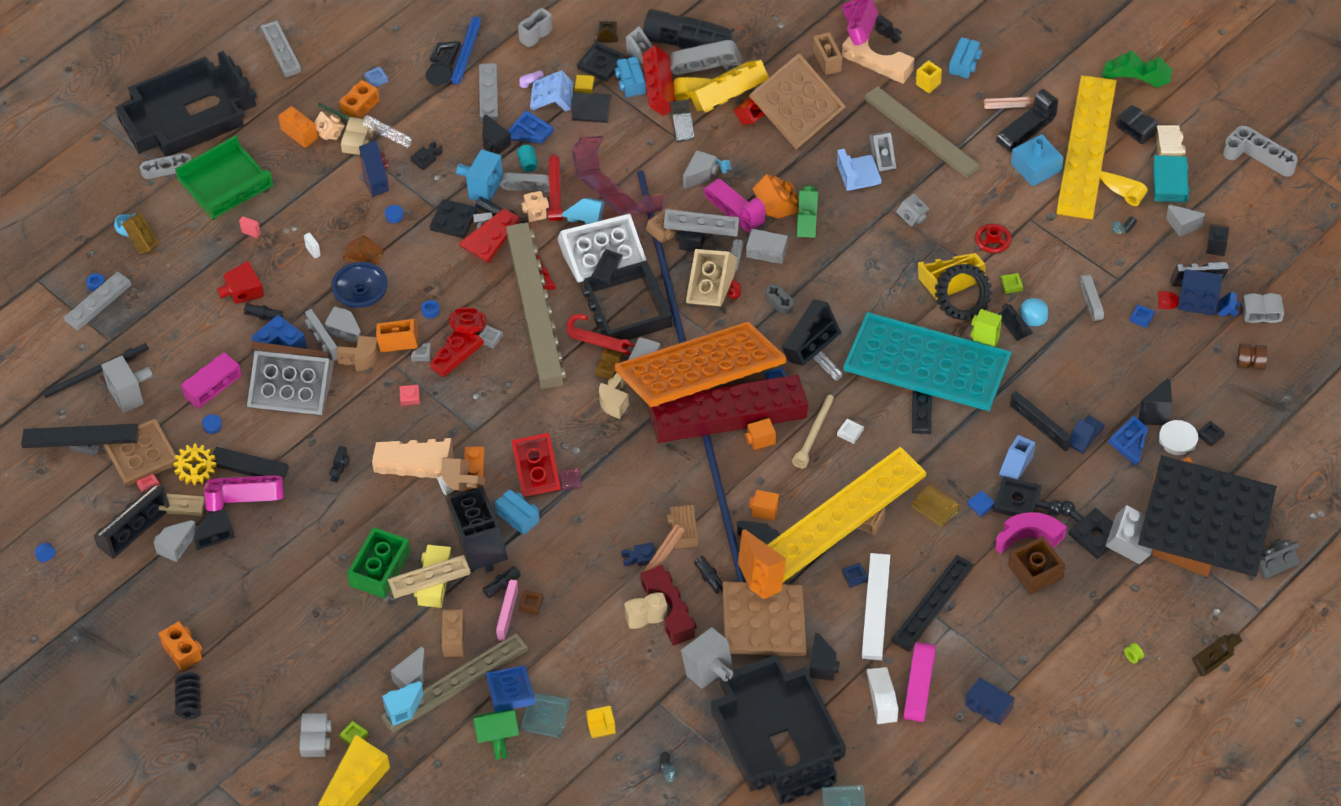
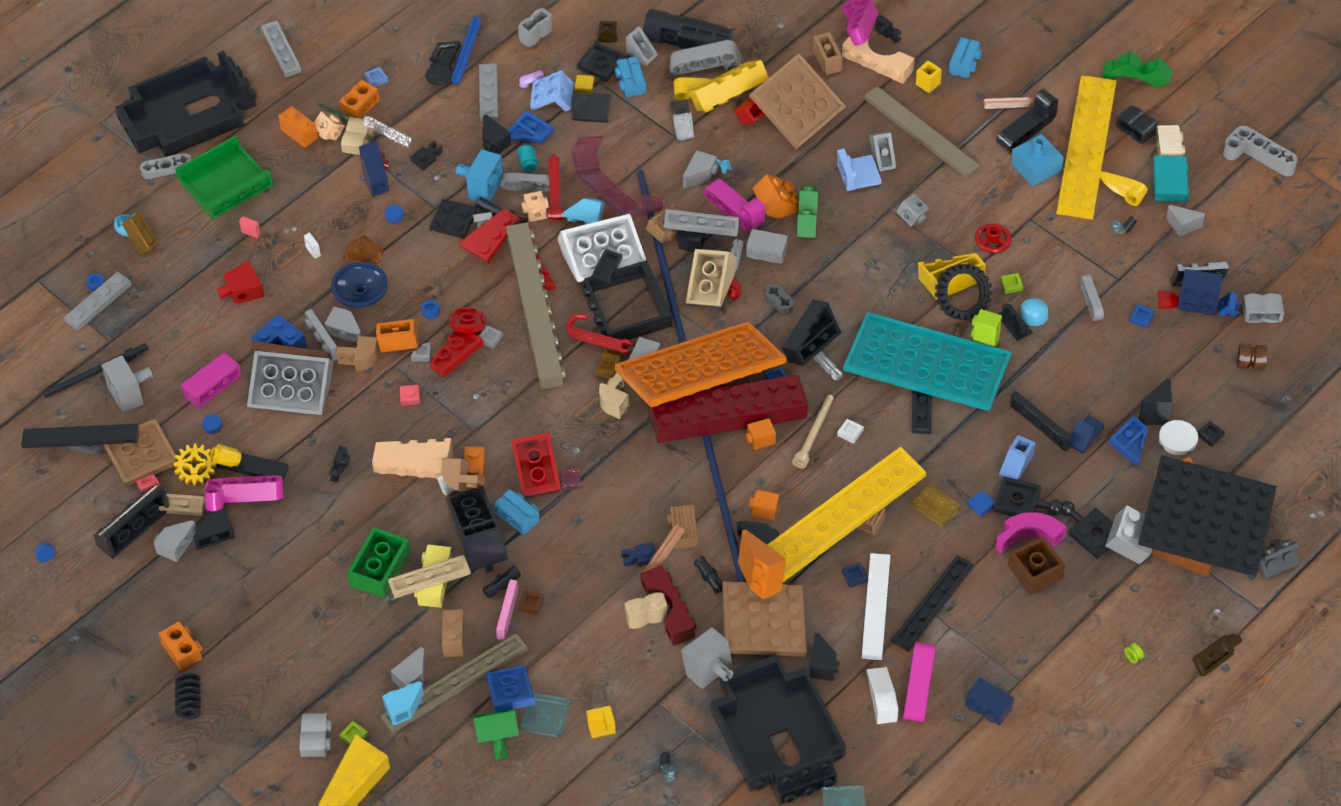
(226, 455): none -> yellow brick
(262, 312): black pin -> none
(658, 79): red brick -> none
(1217, 239): black slope -> none

